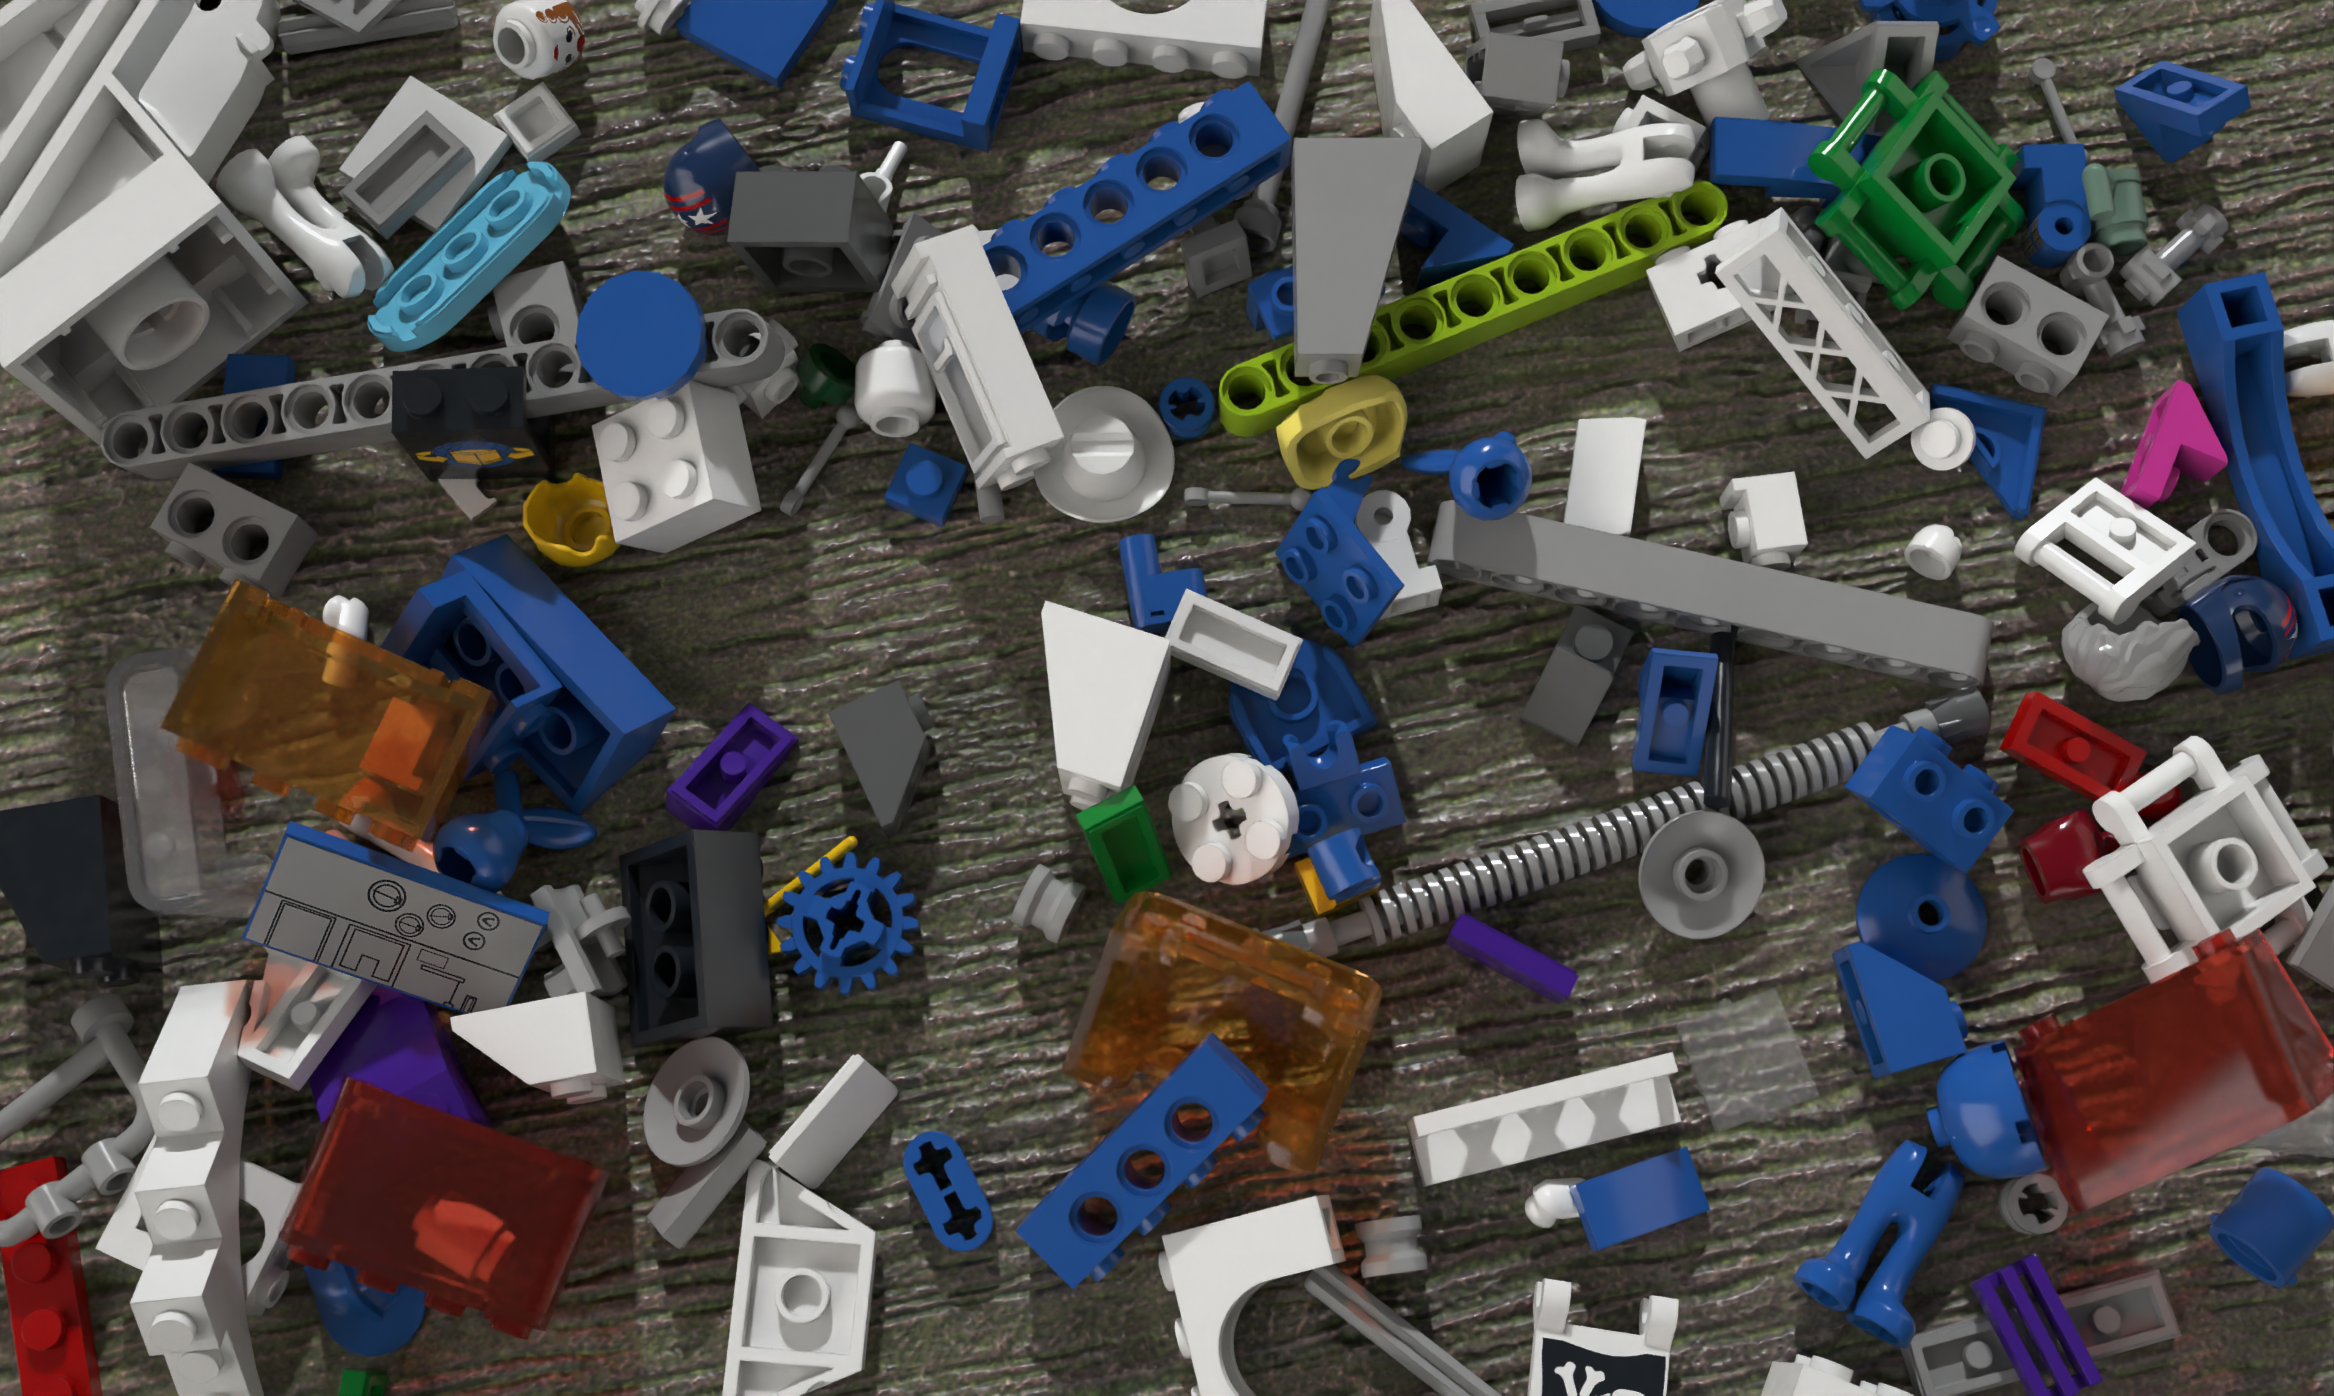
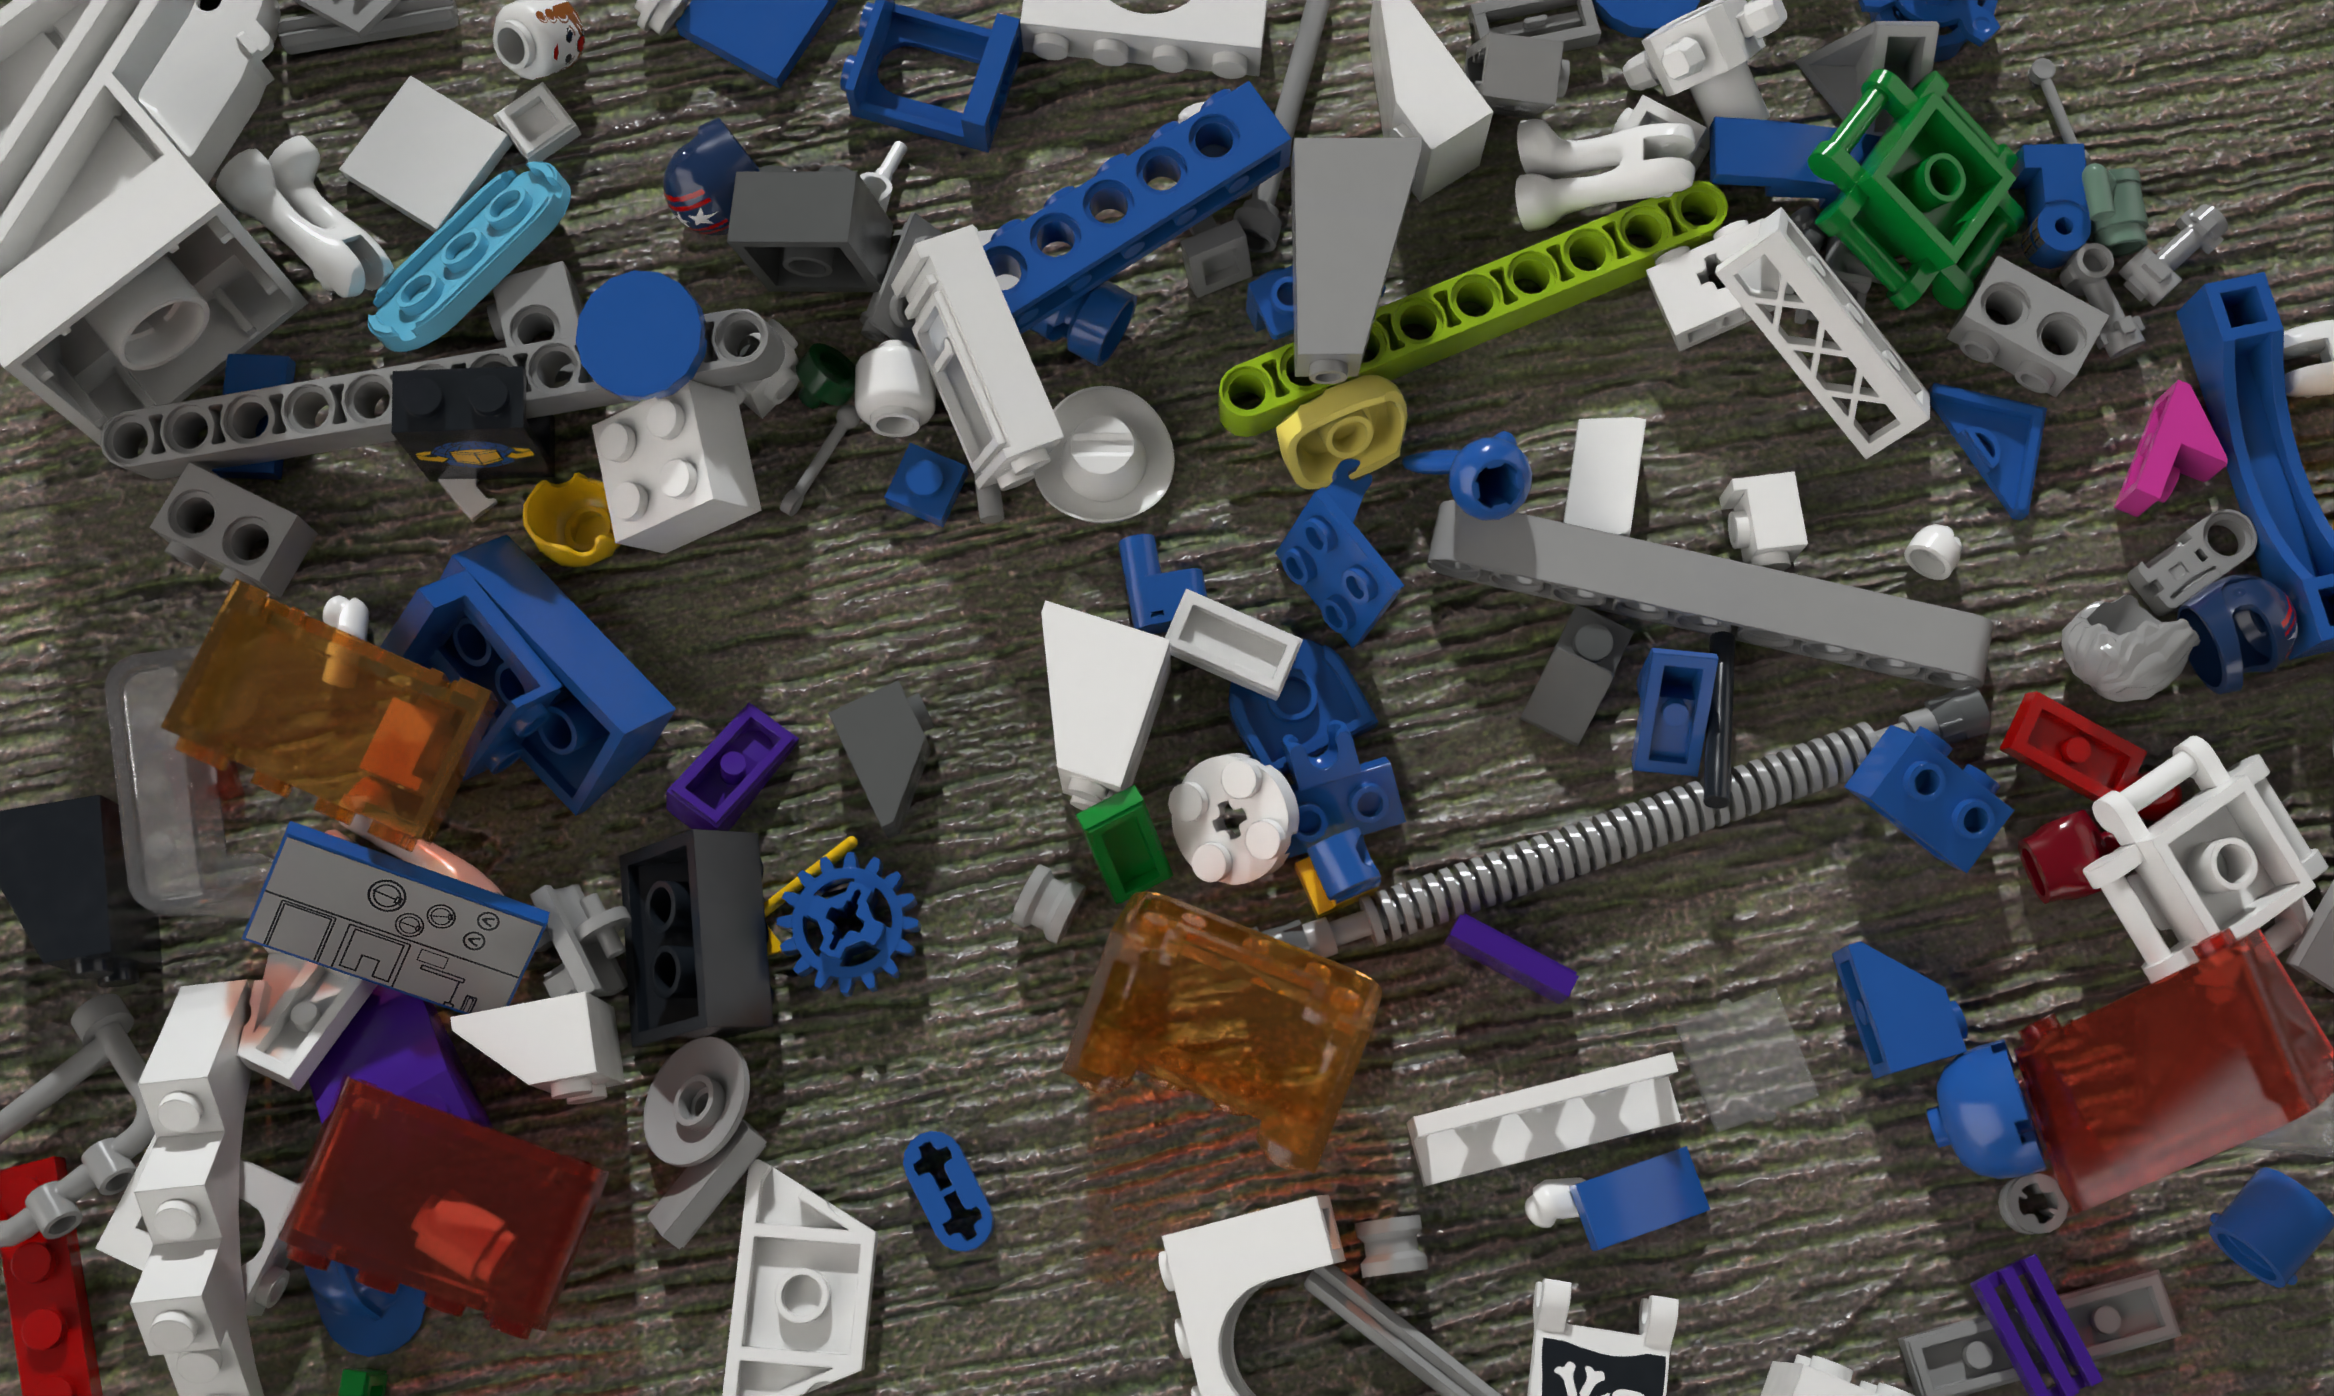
(406, 174): light grey tile -> none
(488, 845): blue piece -> none
(833, 1122): white slope -> none
(1059, 1223): blue brick -> none
(1181, 391): blue bush -> none
(1201, 496): light grey hinge -> none
(1385, 524): white leg -> none
(1457, 238): blue slope -> none
(1727, 883): light grey dish -> none
(1890, 918): blue dish -> none
(1919, 1221): blue piece -> none
(1944, 439): white plate -> none
(2116, 535): white plate -> none
(2180, 106): blue slope -> none

